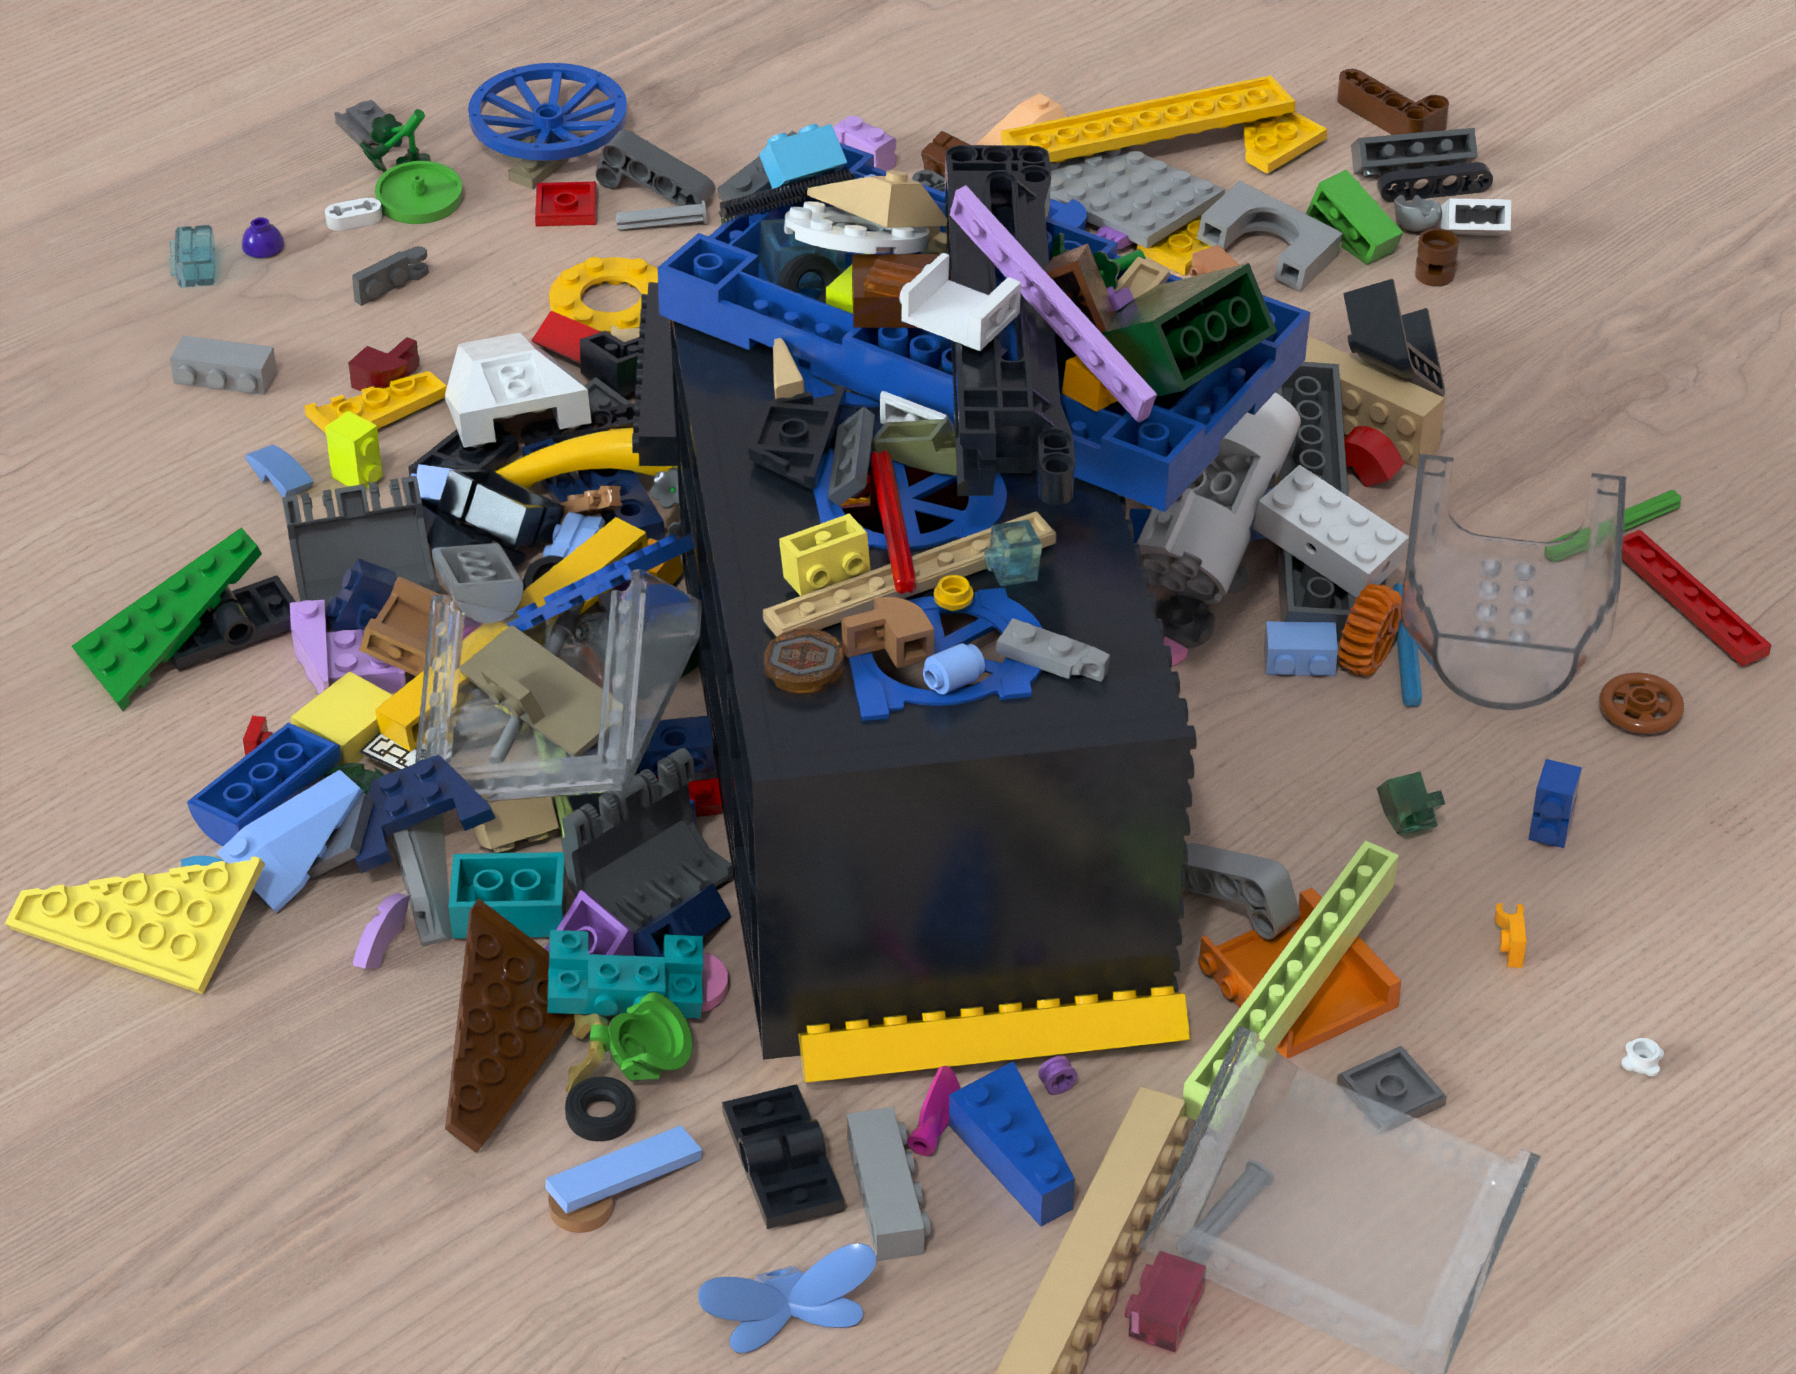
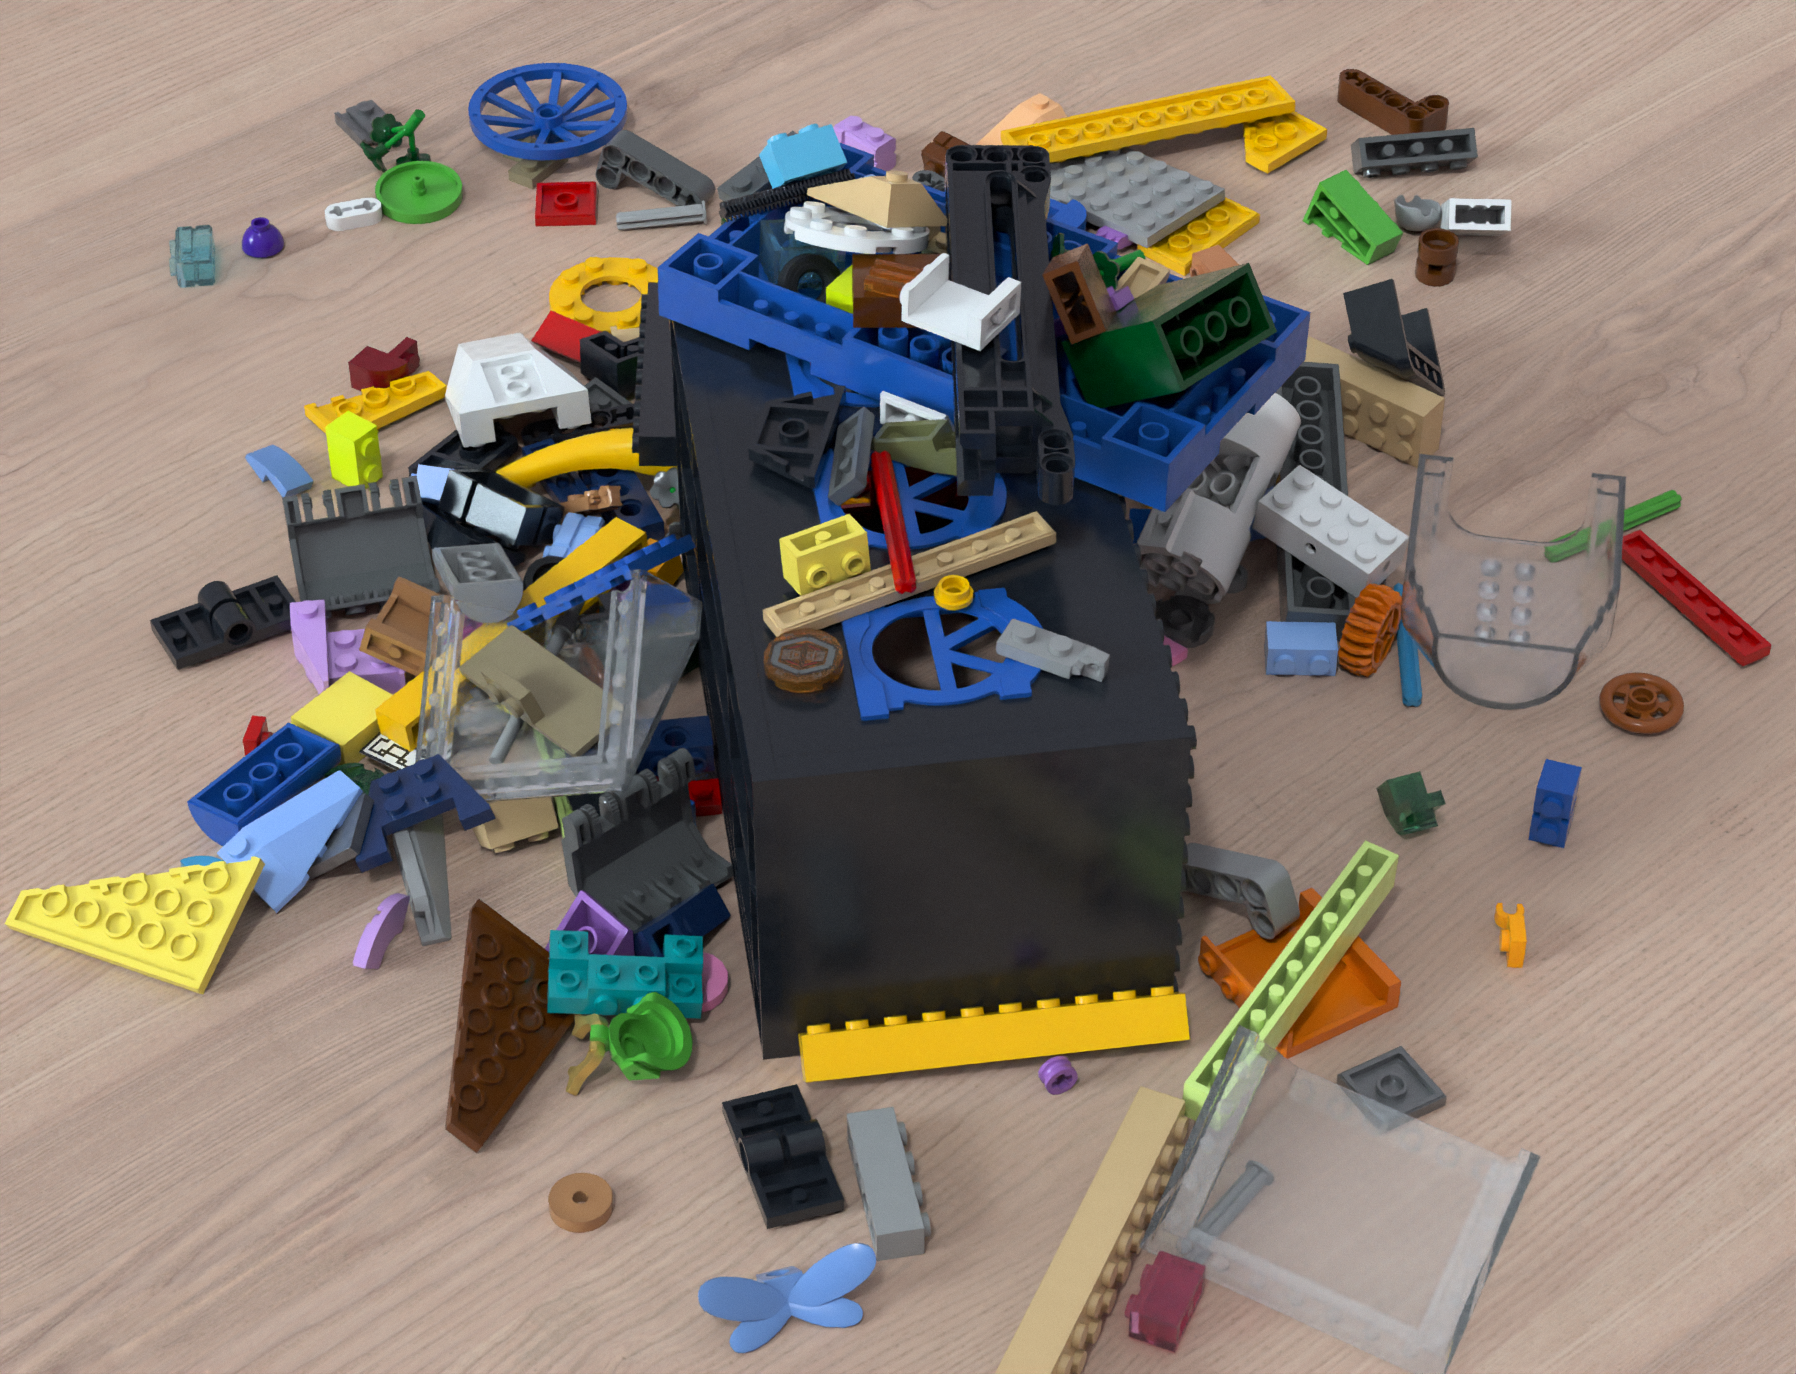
(158, 623): green wing -> none
(223, 365): light grey brick -> none
(361, 597): dark blue brick -> none
(389, 274): dark grey hinge -> none
(518, 886): teal brick -> none
(594, 1090): black tyre -> none
(623, 1169): light blue tile -> none
(787, 377): tan slope -> none
(892, 626): medium nougat brick -> none
(934, 1112): dark pink piece -> none
(953, 668): light blue brick -> none
(1013, 553): clear light blue brick -> none
(1014, 1142): blue wedge -> none
(1053, 304): lavender tile -> none
(1084, 386): light orange brick -> none
(1248, 209): light grey arch -> none
(1371, 455): red brick -> none
(1435, 178): black beam -> none
(1643, 1057): white plate -> none

